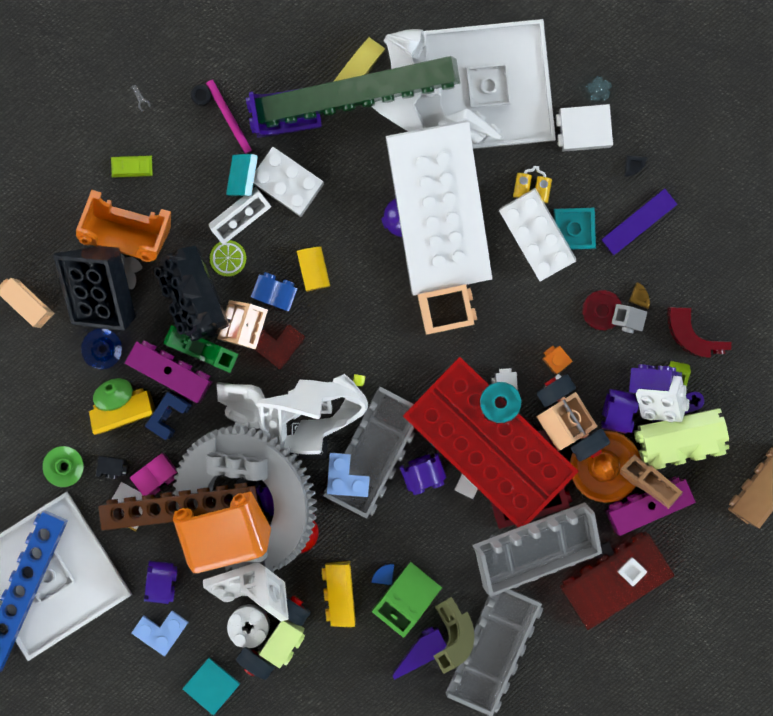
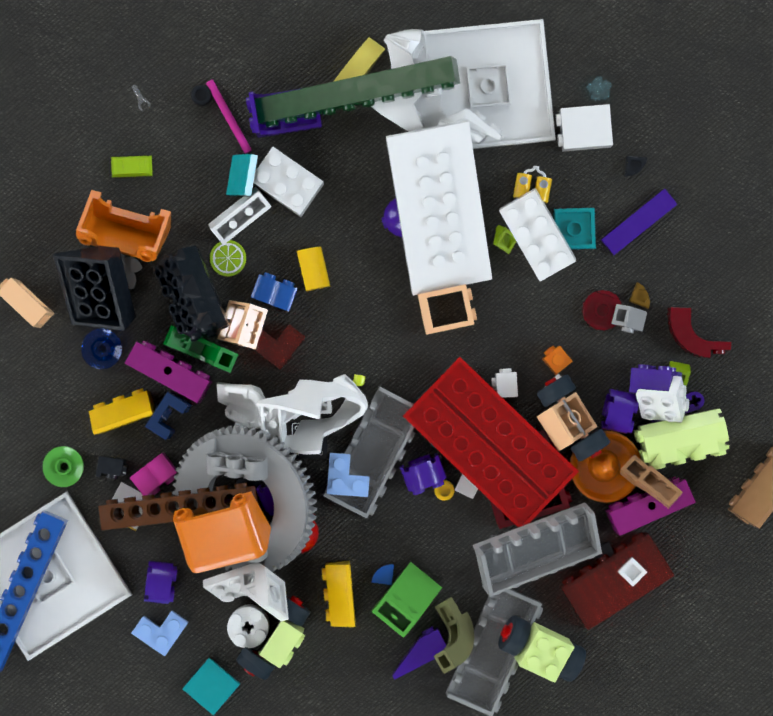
(112, 394): bright green dish -> none
(445, 491): none -> yellow tile
(488, 397): teal tile -> none
(504, 239): none -> lime slope
(541, 650): none -> brick

